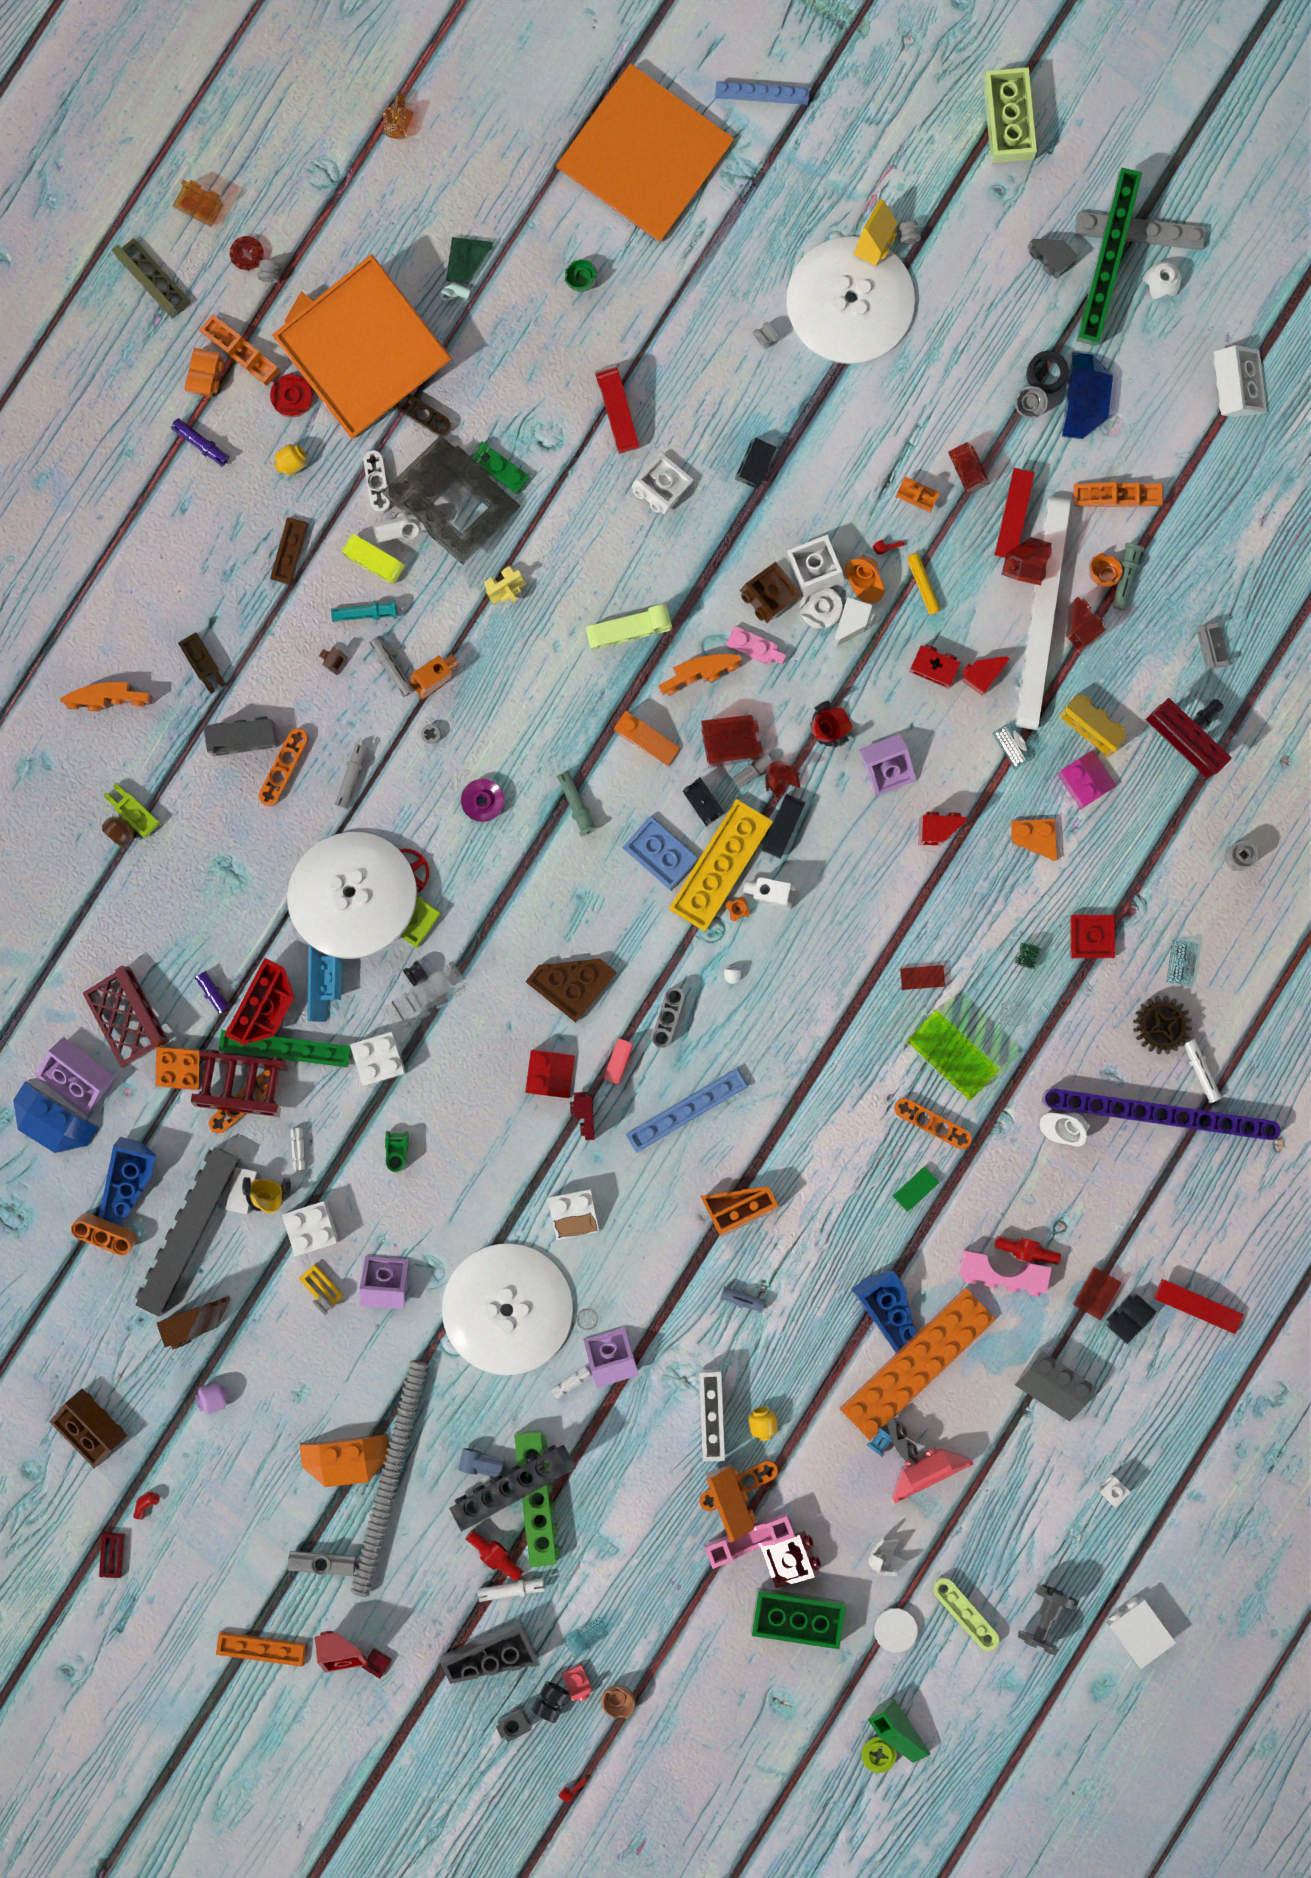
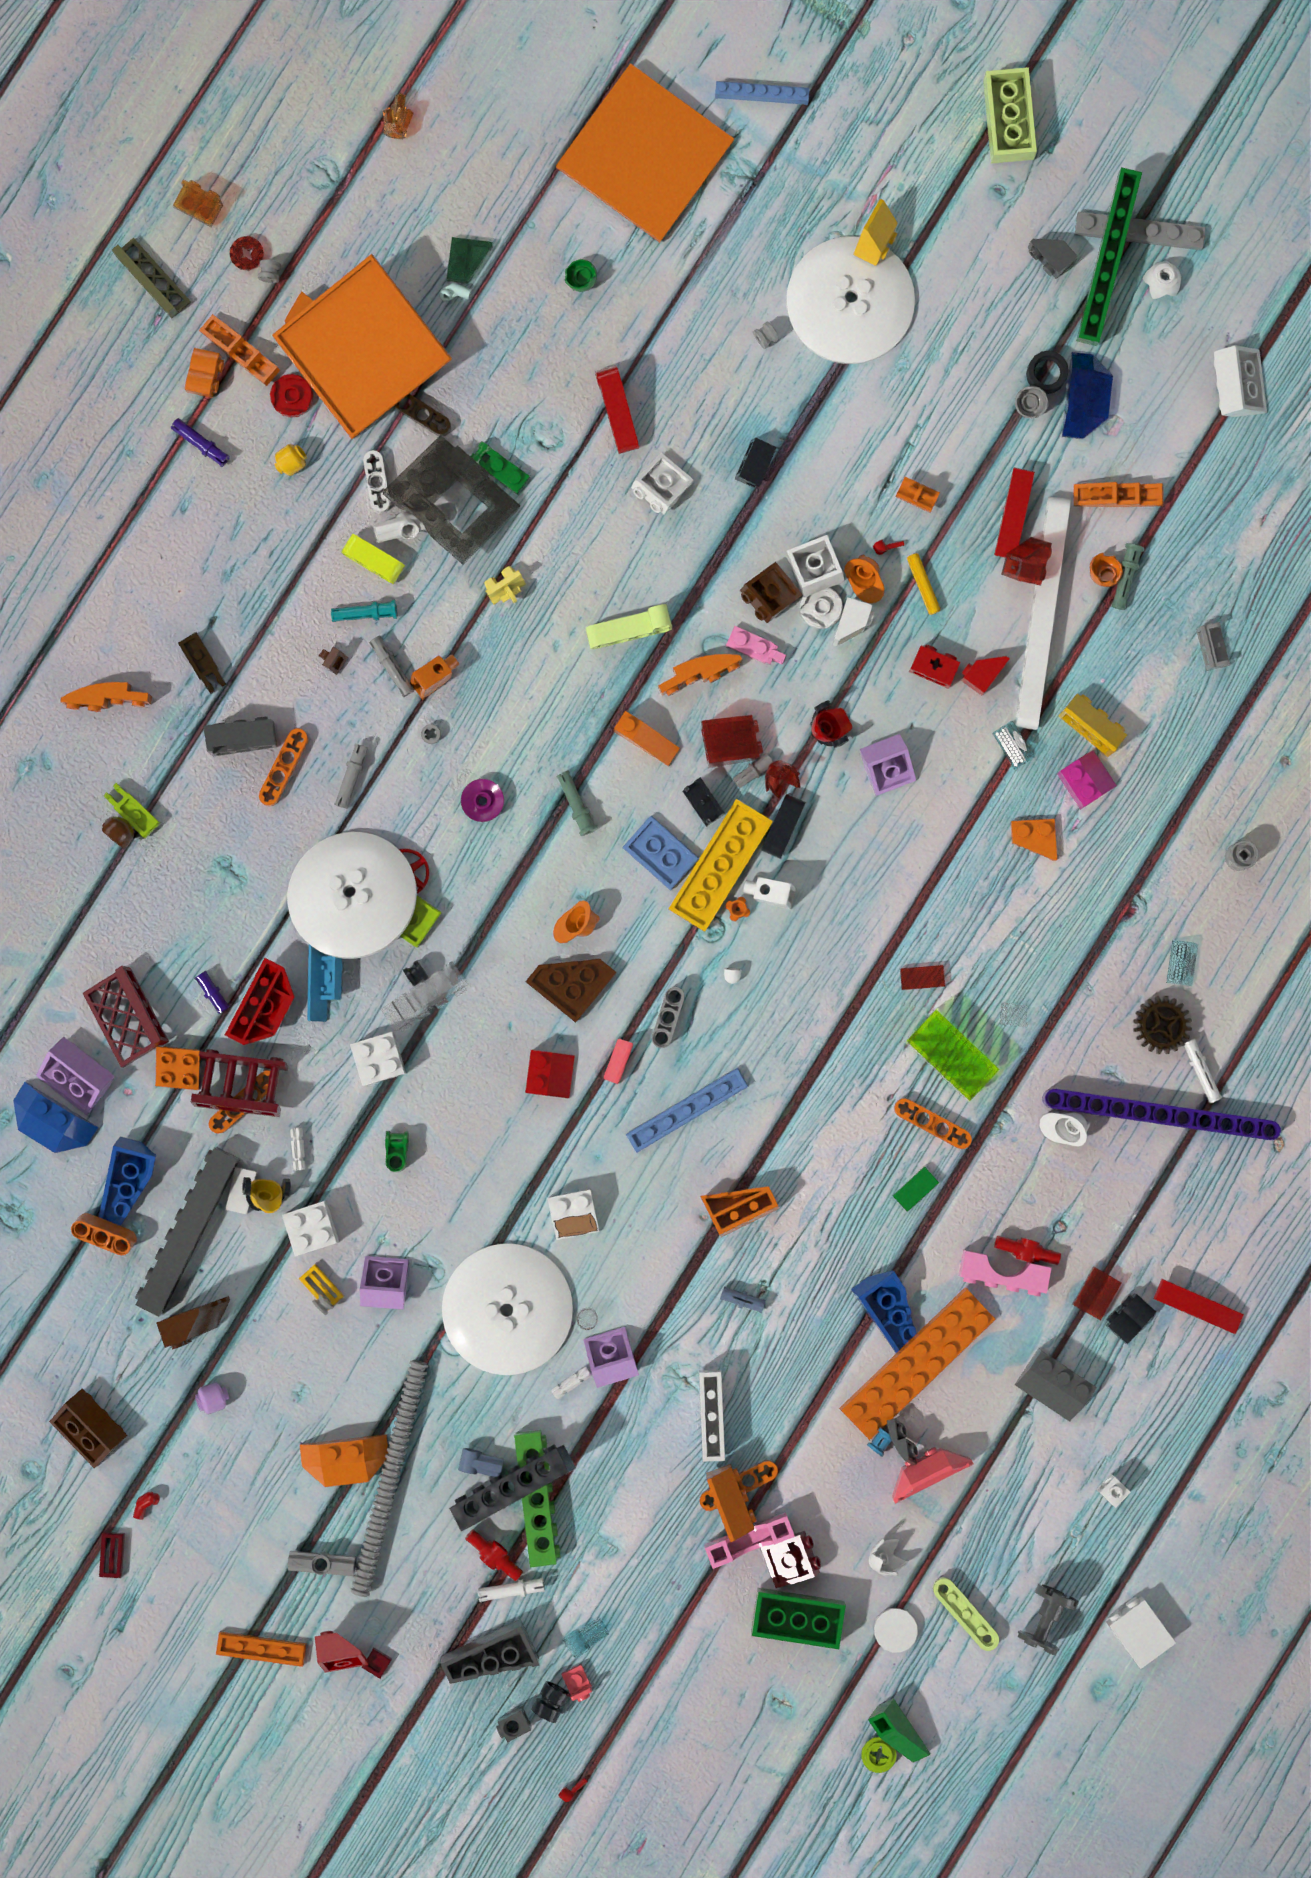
(289, 551): reddish brown tile -> none
(290, 1050): green plate -> none
(575, 922): none -> orange piece
(583, 1108): dark red plate -> none
(618, 1701): nougat hair -> none
(763, 1423): yellow head -> none
(908, 233): light grey wheel -> none
(936, 828): red slope -> none
(969, 467): clear red brick -> none
(1027, 955): clear green wheel -> none
(1082, 625): clear red slope -> none
(1092, 936): red plate -> none
(1188, 738): dark red fence -> none
(1205, 716): black pin -> none

